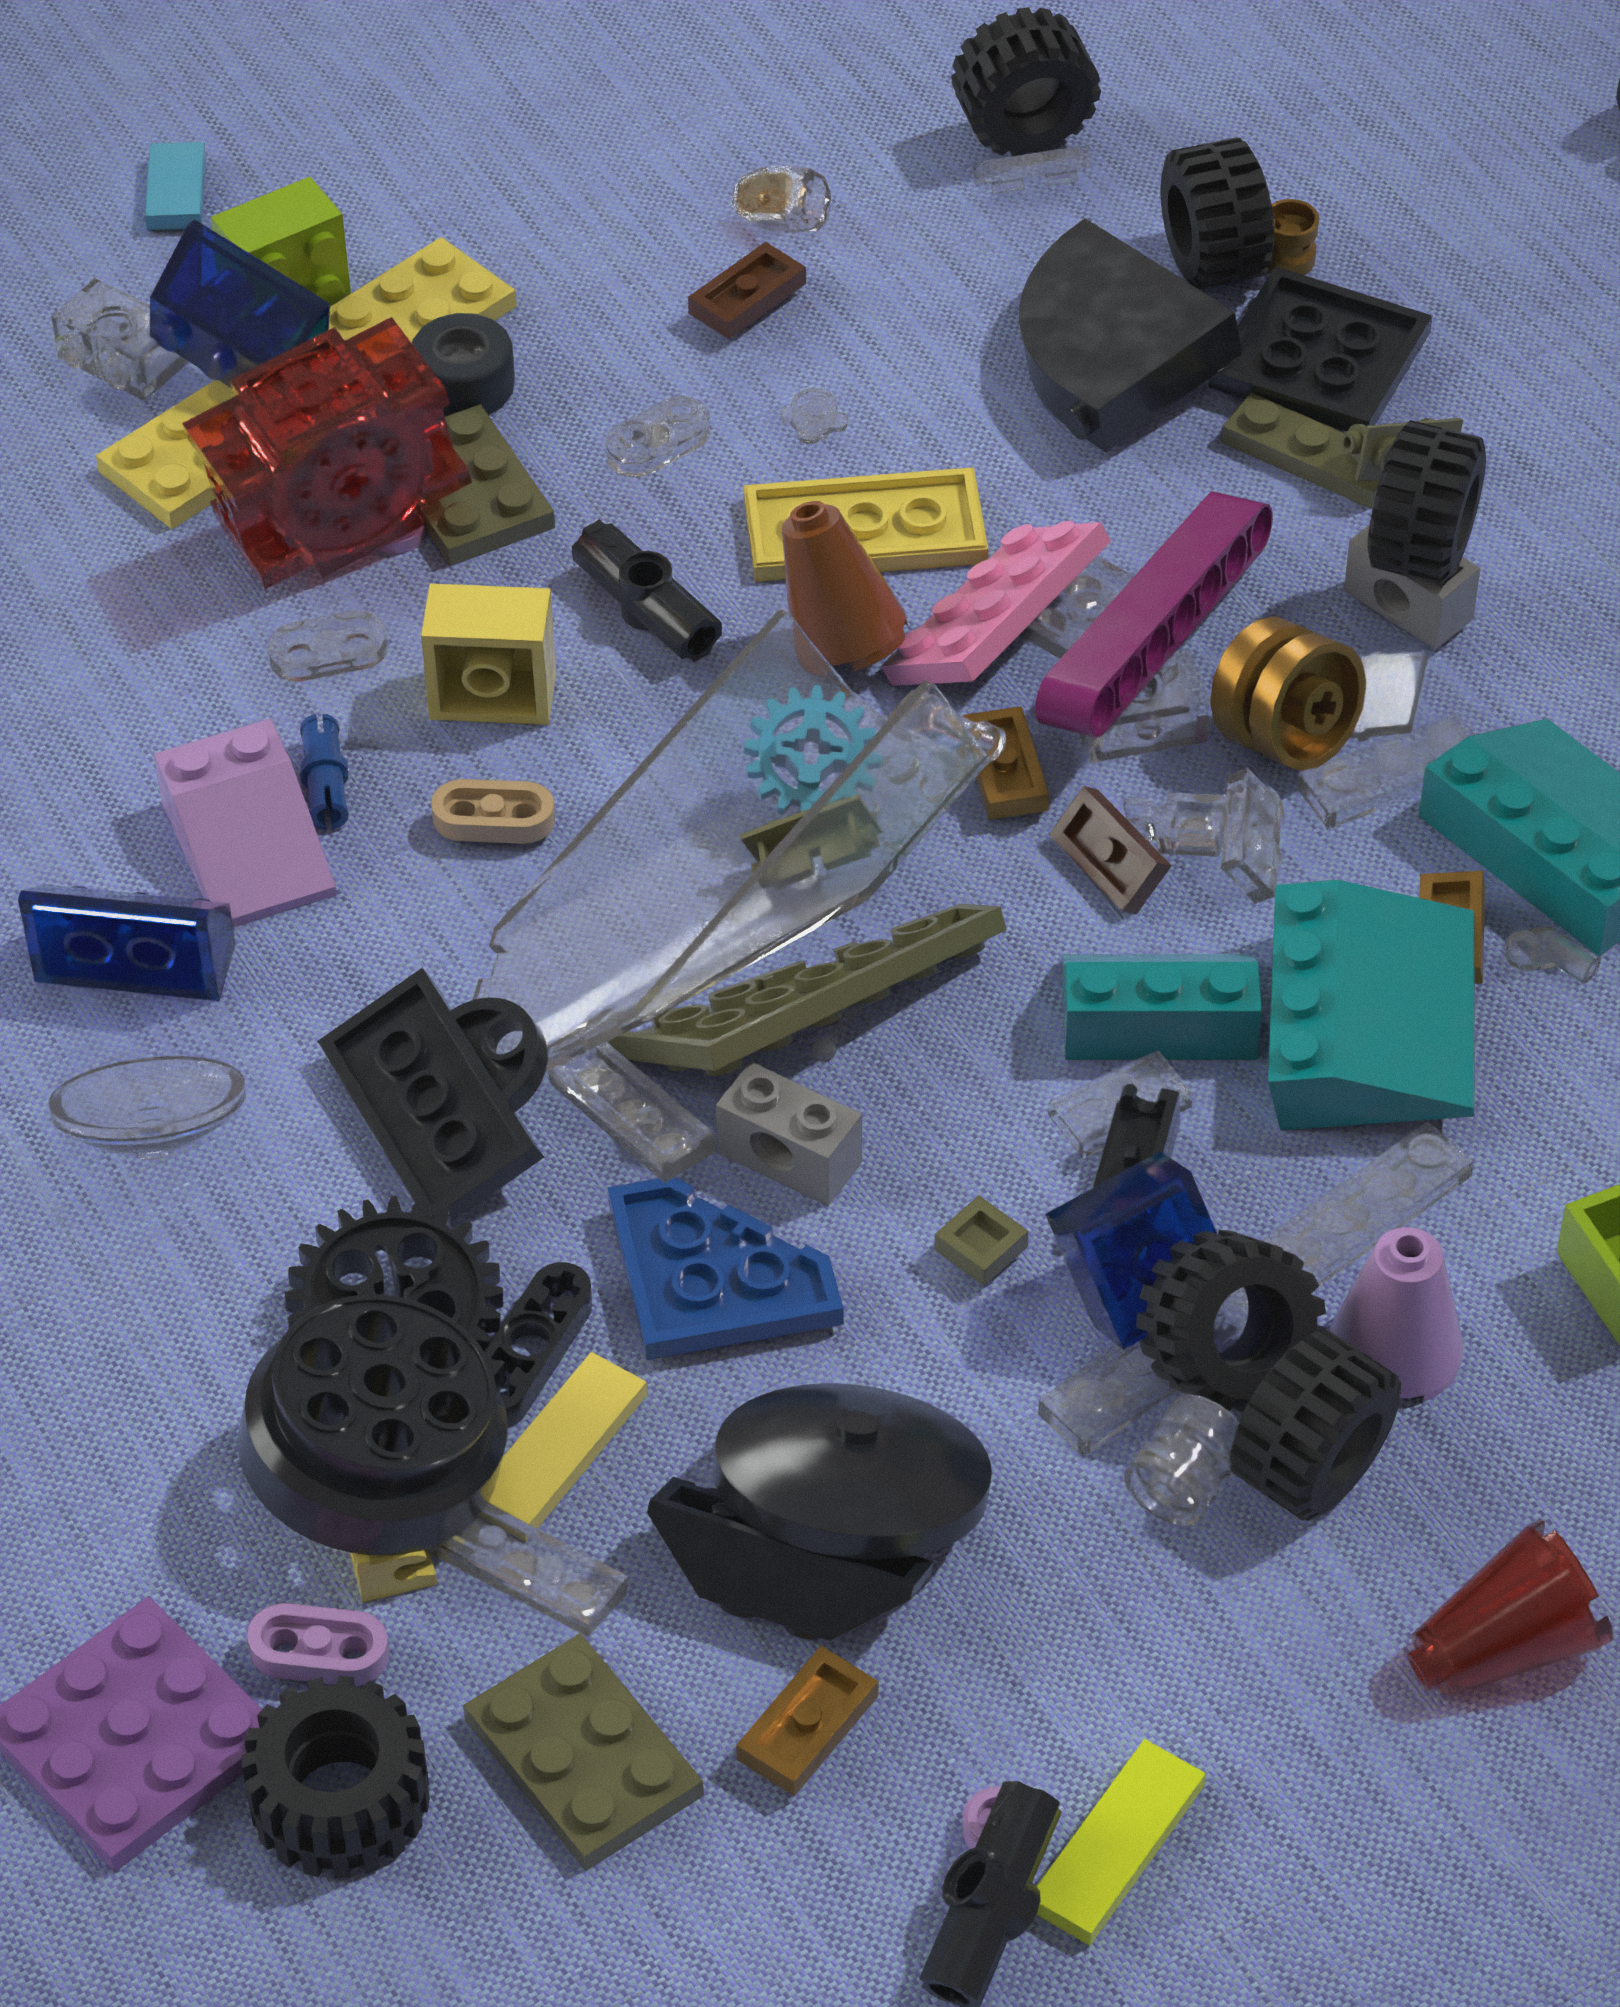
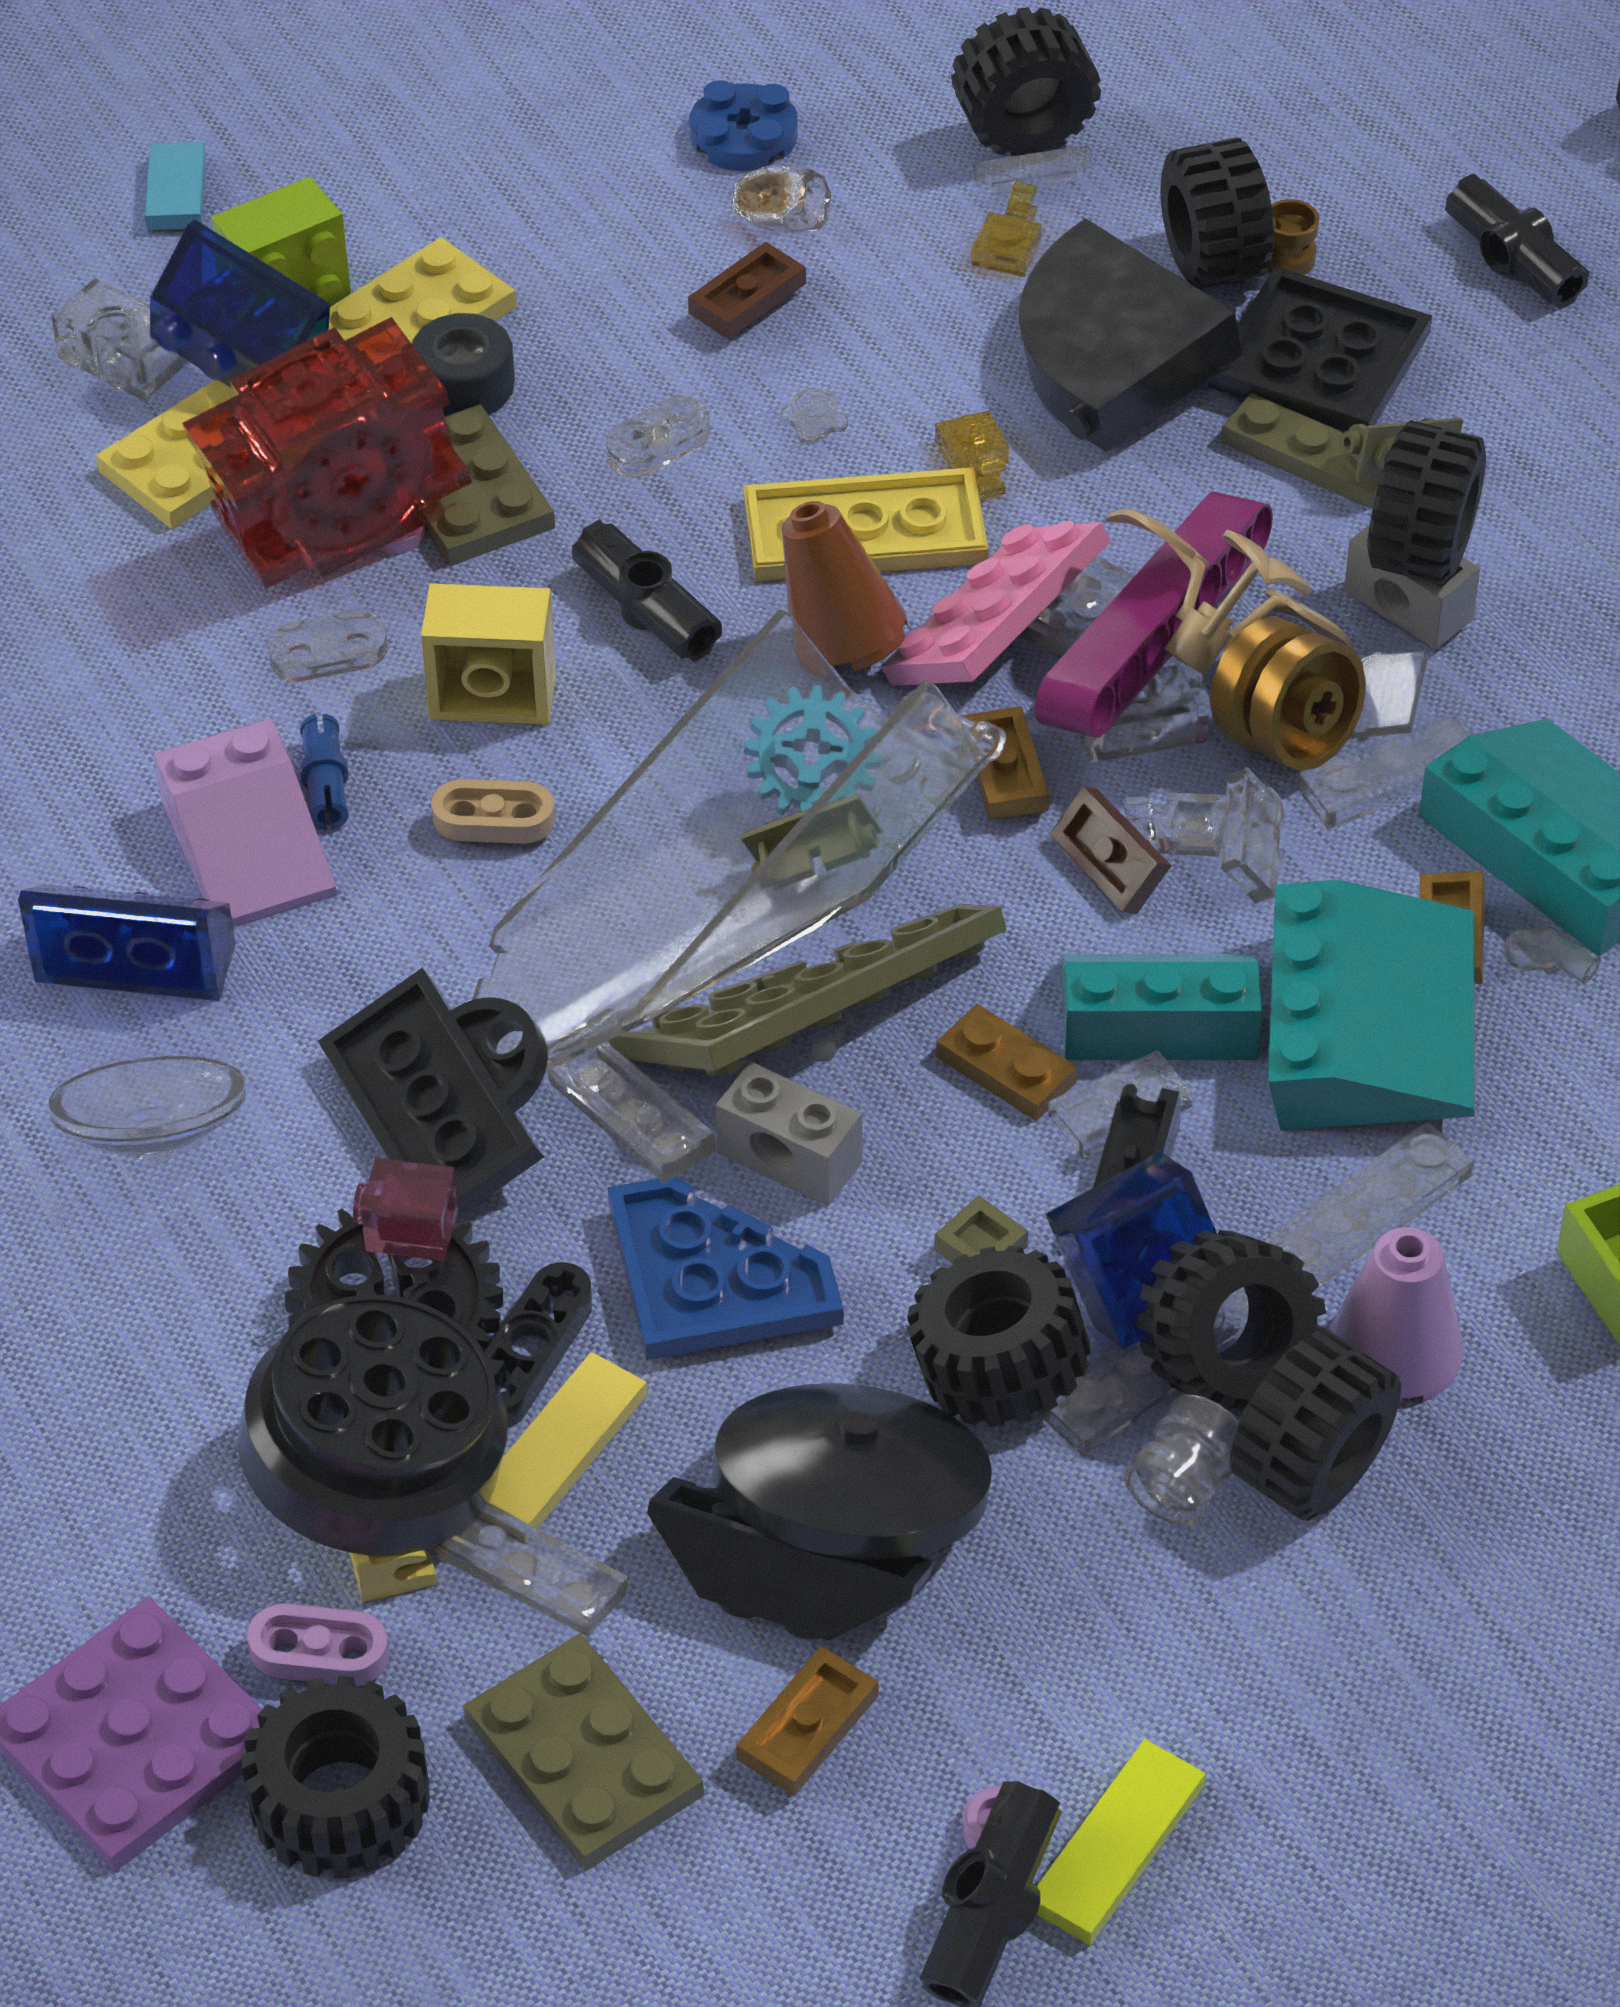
(407, 1209): none -> clear pink brick
(765, 110): none -> blue plate
(975, 443): none -> clear yellow plate
(999, 1335): none -> black tyre
(1006, 1061): none -> pearl gold plate
(1011, 239): none -> clear yellow plate
(1205, 631): none -> tan plant
(1511, 1617): clear red cone -> none
(1517, 241): none -> black piece

